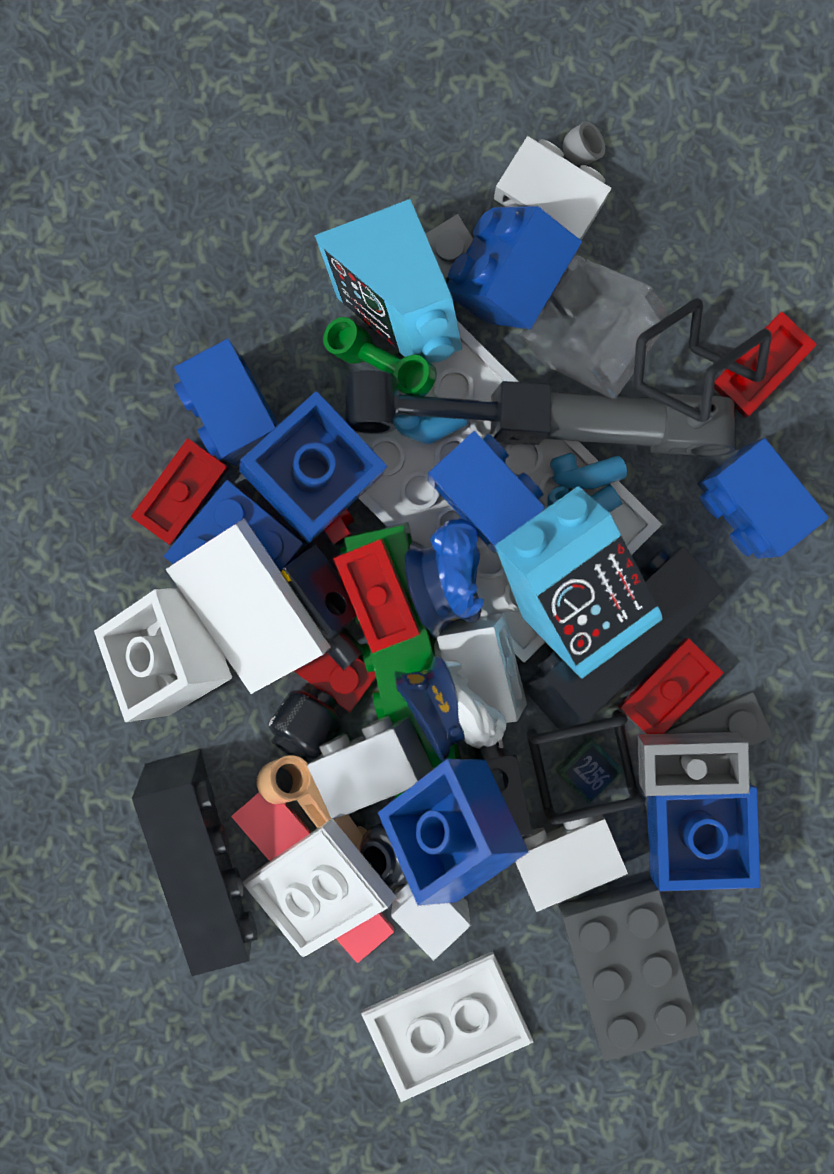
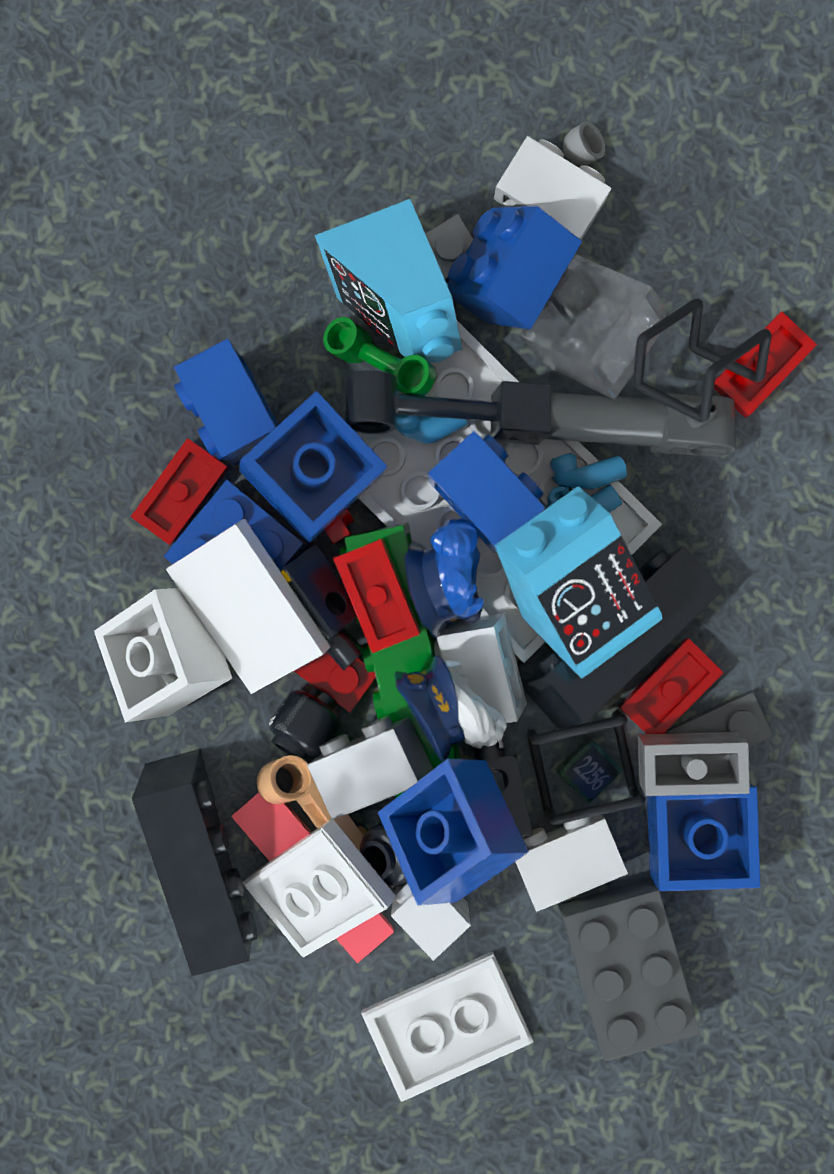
(761, 501): blue brick -> none

